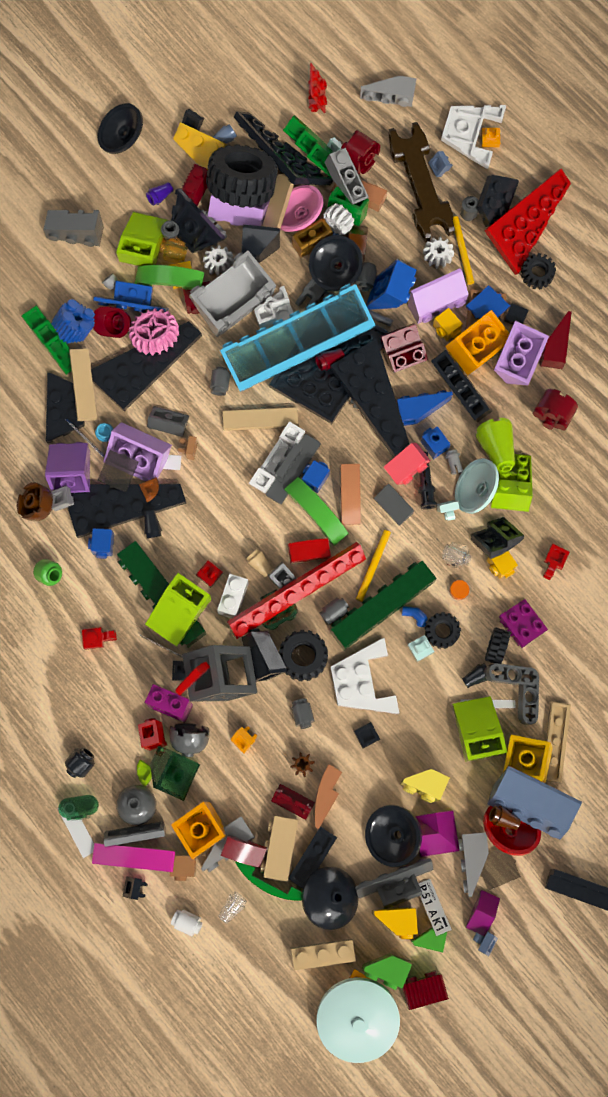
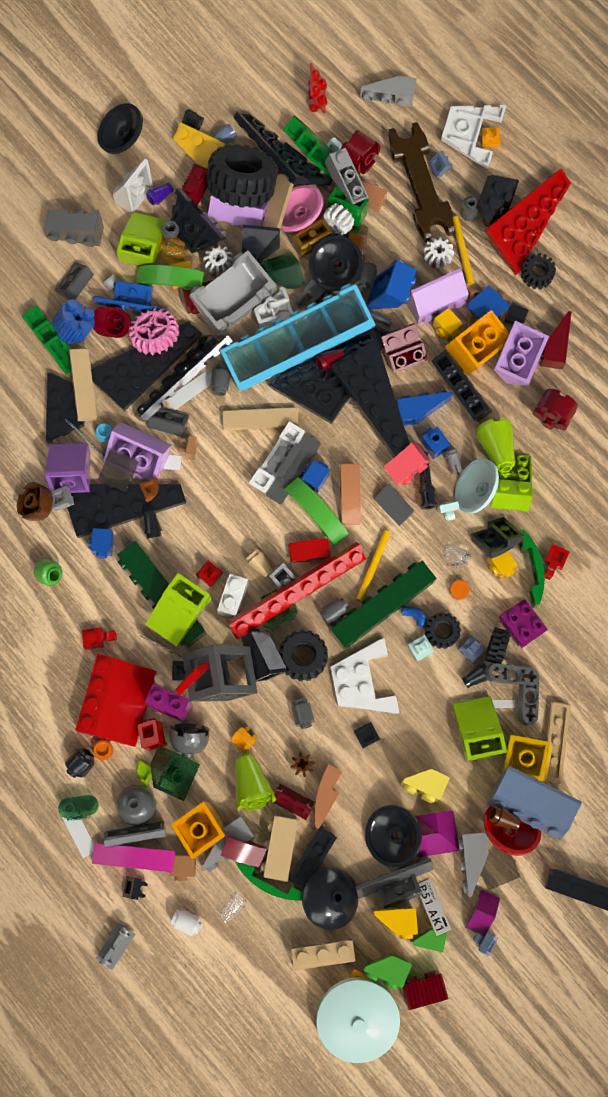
(74, 281): none -> dark grey slope
(103, 750): none -> orange tile
(115, 700): none -> red slope
(115, 946): none -> light grey hinge
(134, 187): none -> white slope
(184, 371): none -> black wing
(190, 390): none -> white sticker
(251, 784): none -> lime cone
(284, 270): none -> clear green slope
(472, 649): none -> sand blue tile
(537, 590): none -> green slope

